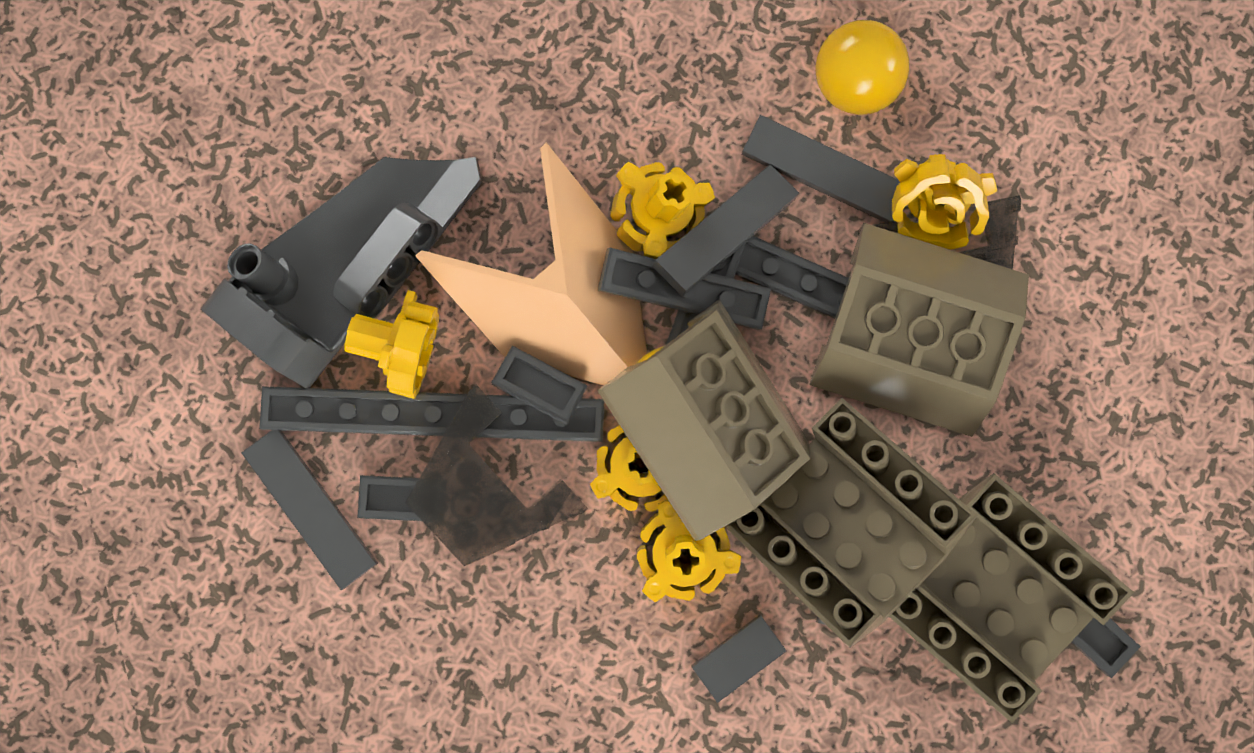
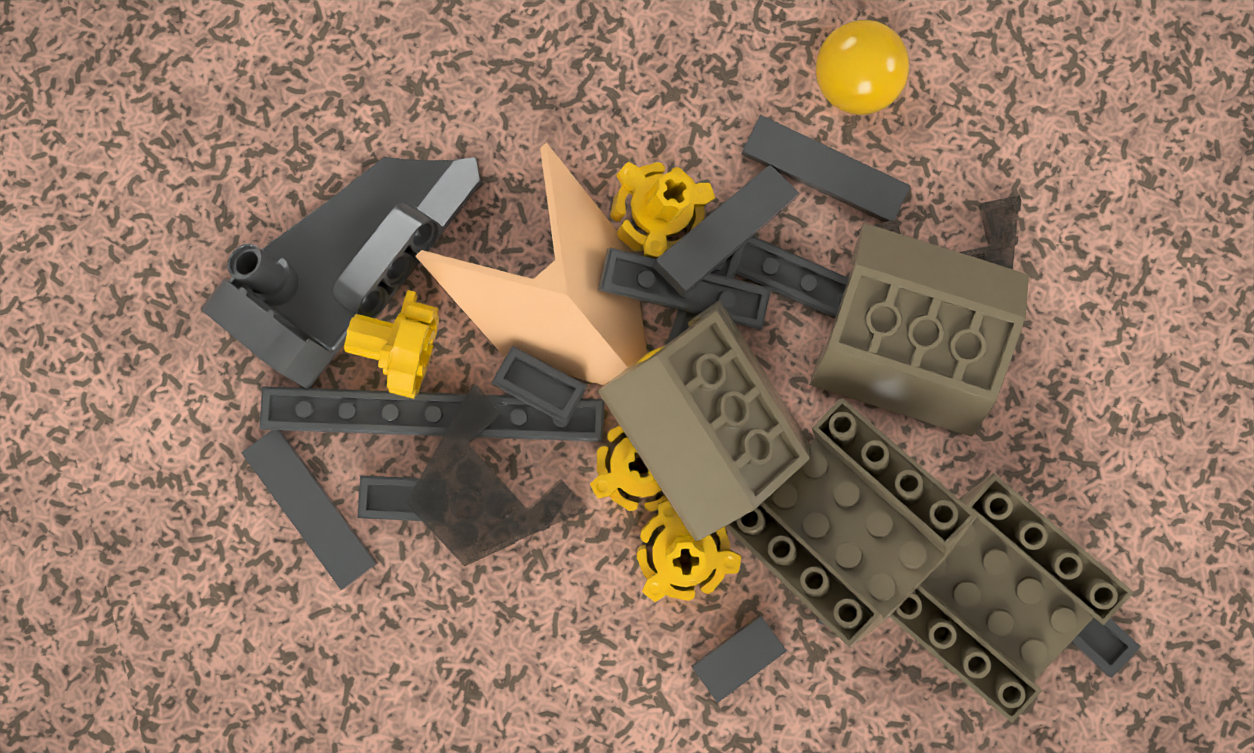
(940, 195): yellow piece -> none

